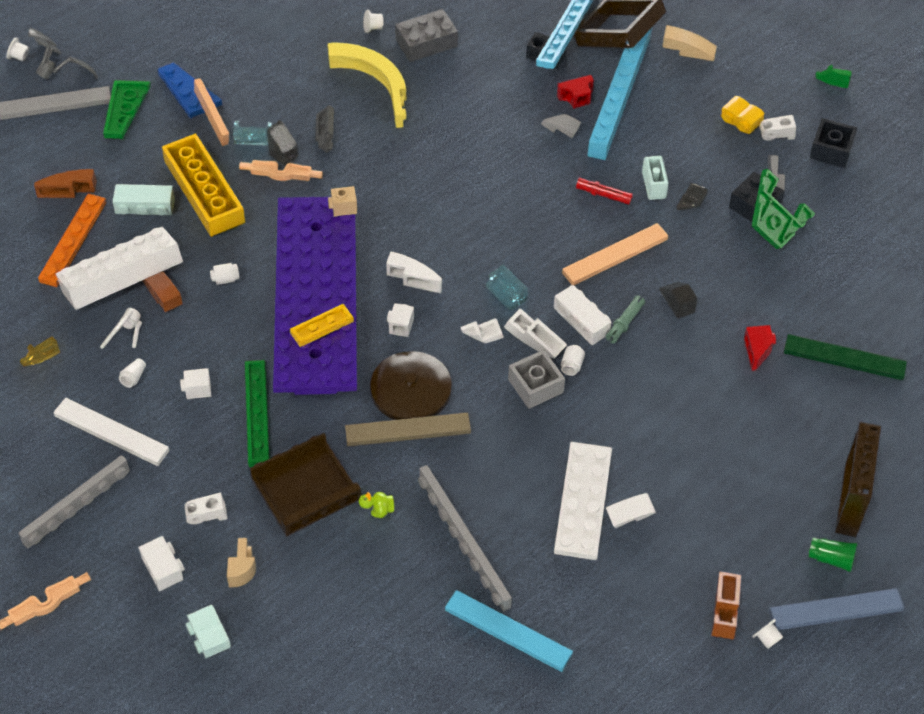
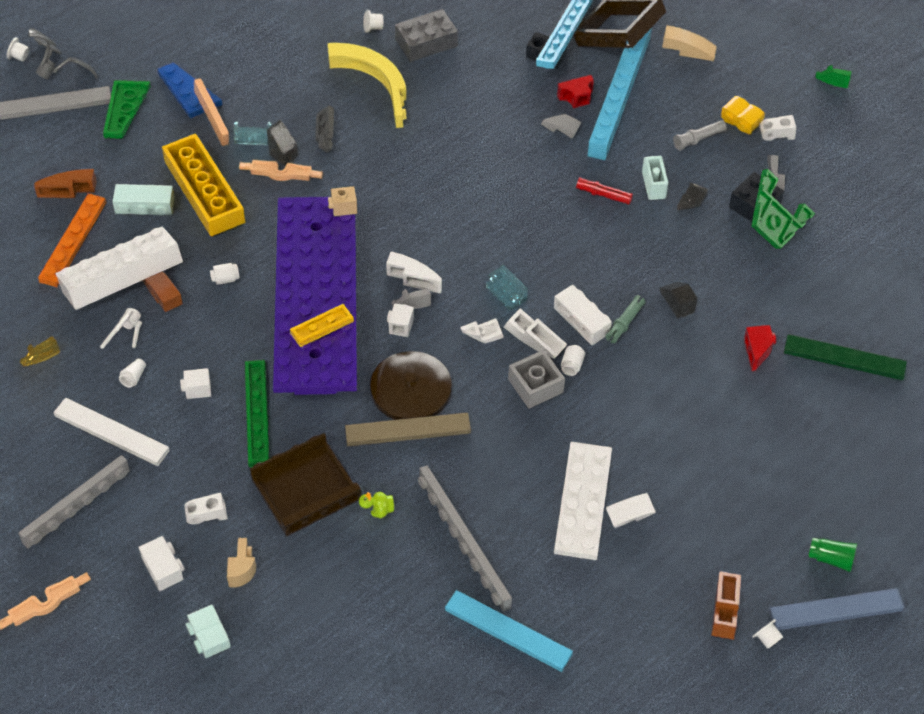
(415, 299): none -> light grey slope
(615, 254): light nougat tile -> none
(692, 136): none -> light grey pin
(833, 142): black brick -> none
(857, 476): dark brown window -> none

